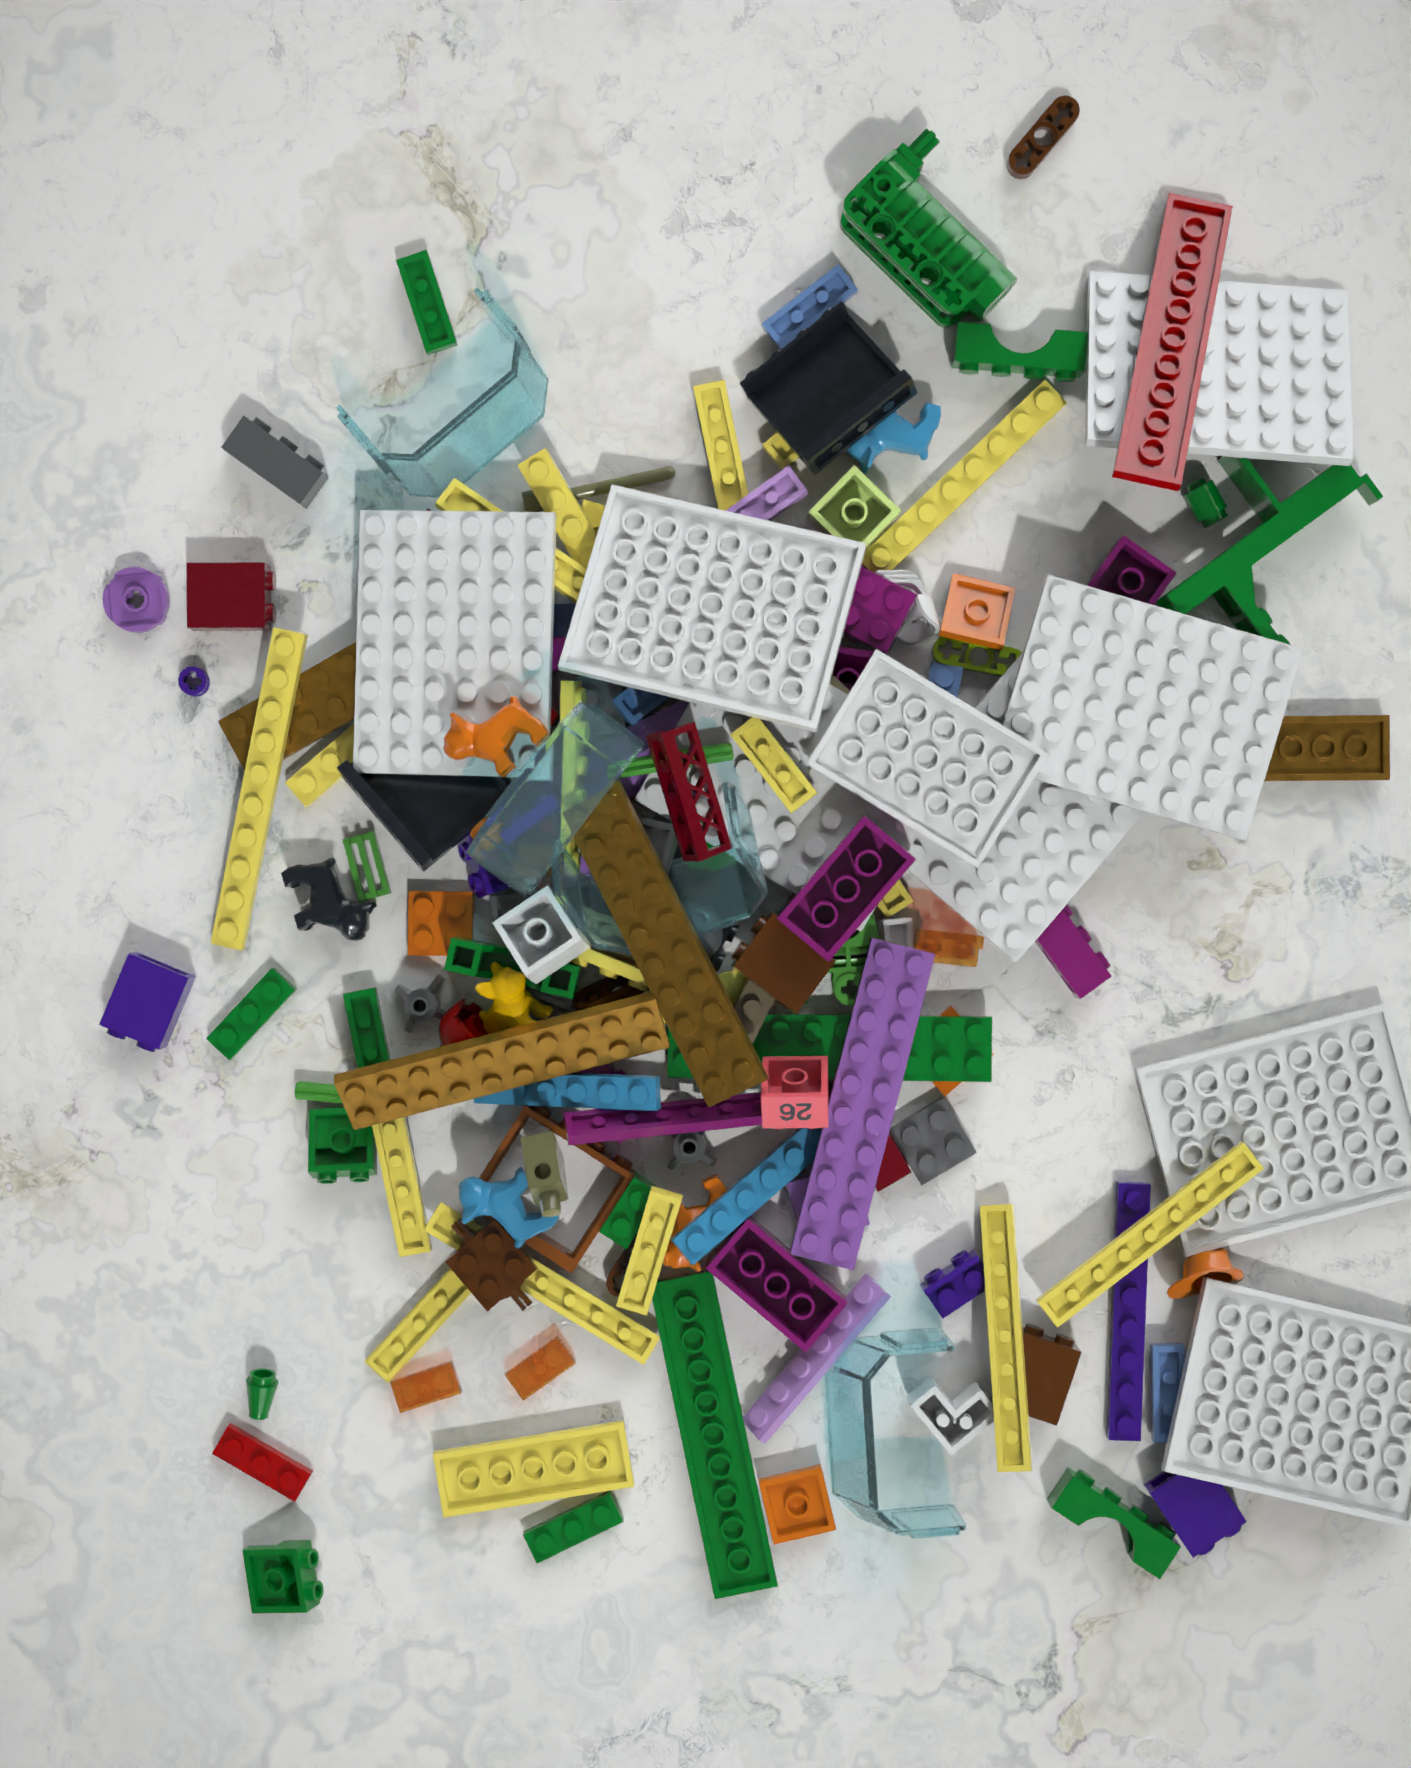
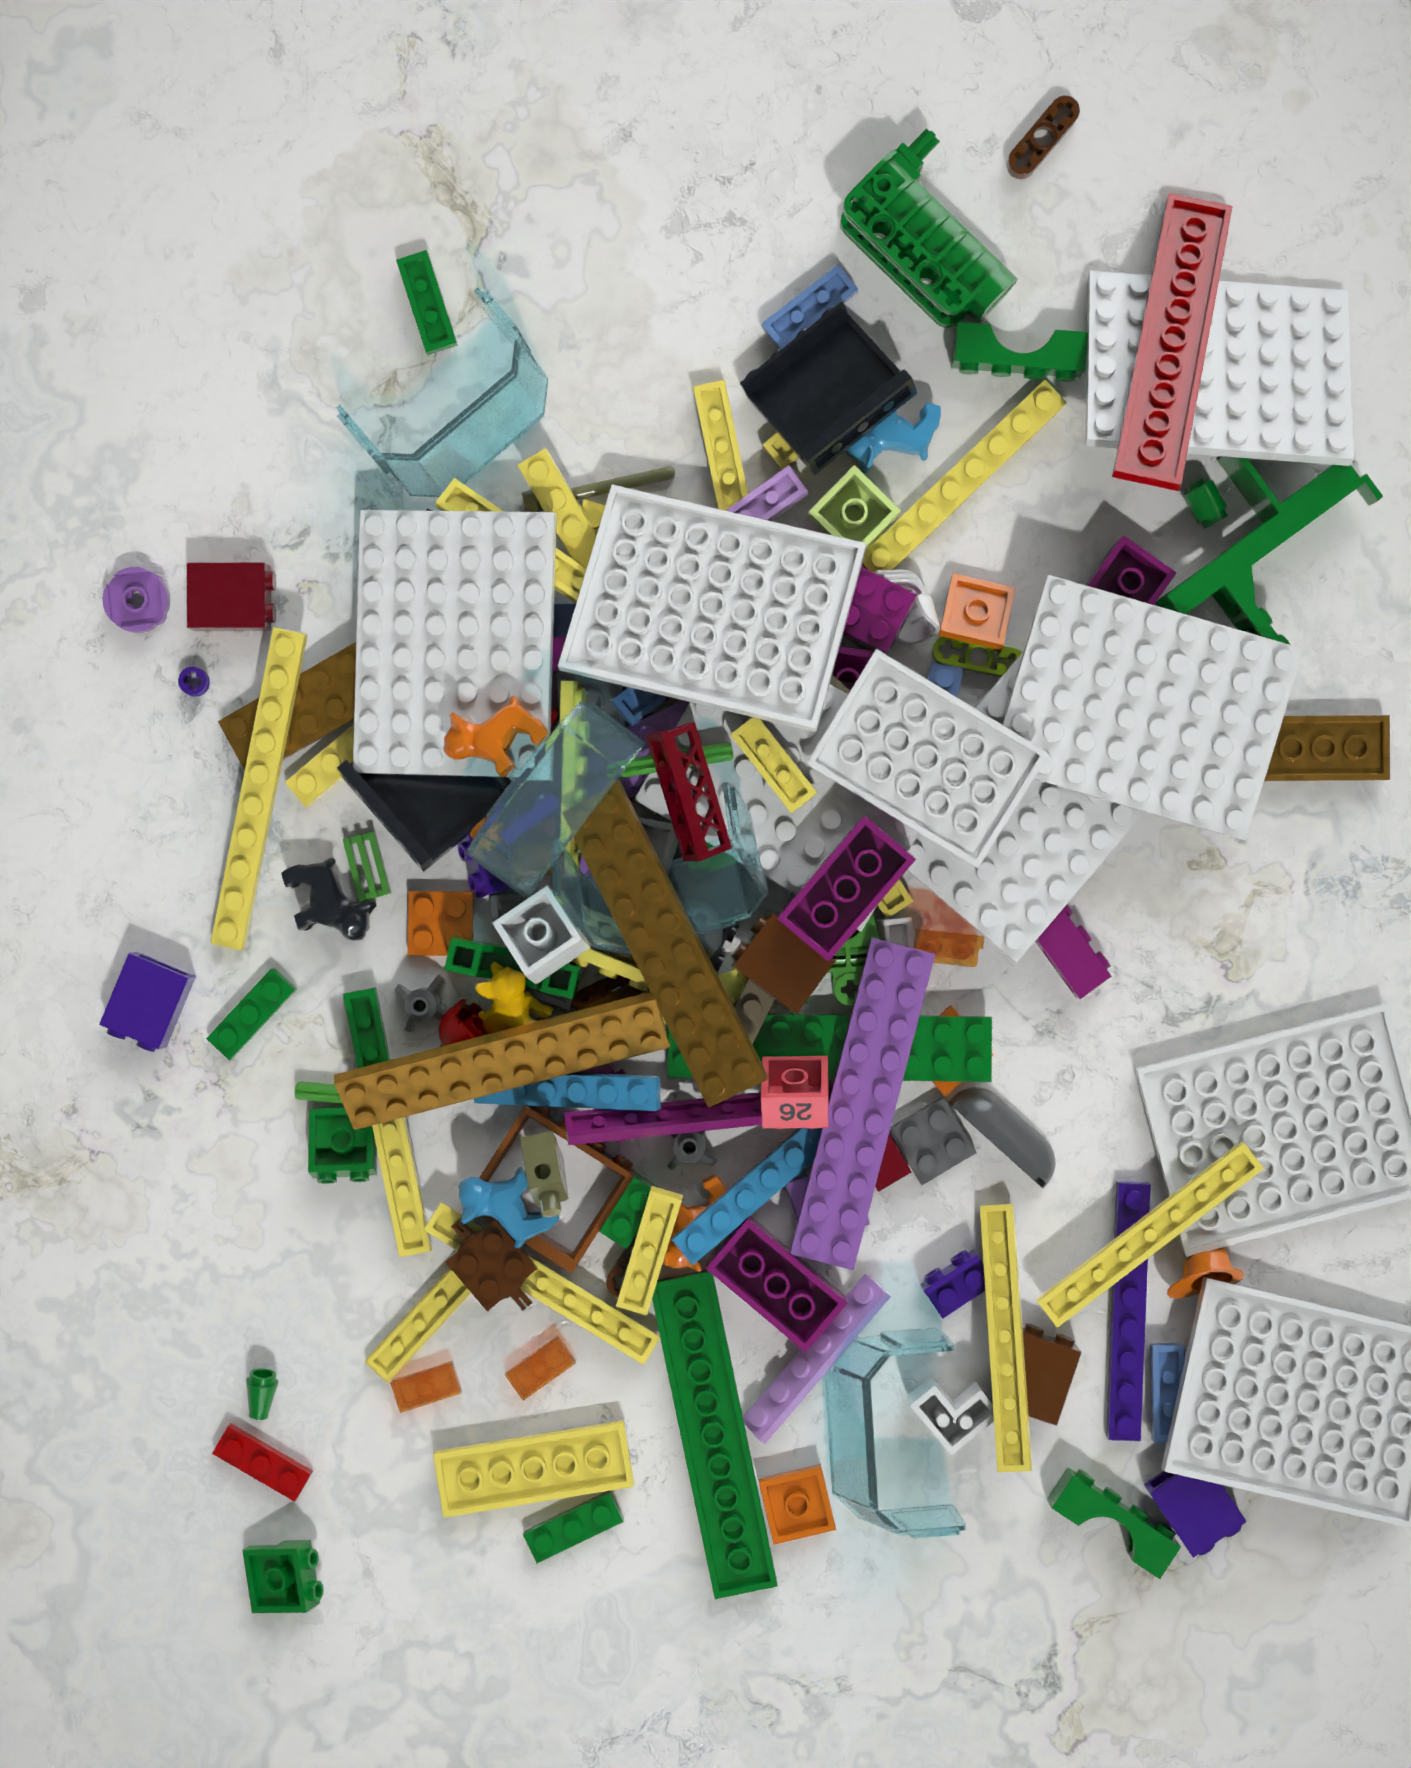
(276, 460): dark grey brick -> none
(1007, 1132): none -> dark grey brick

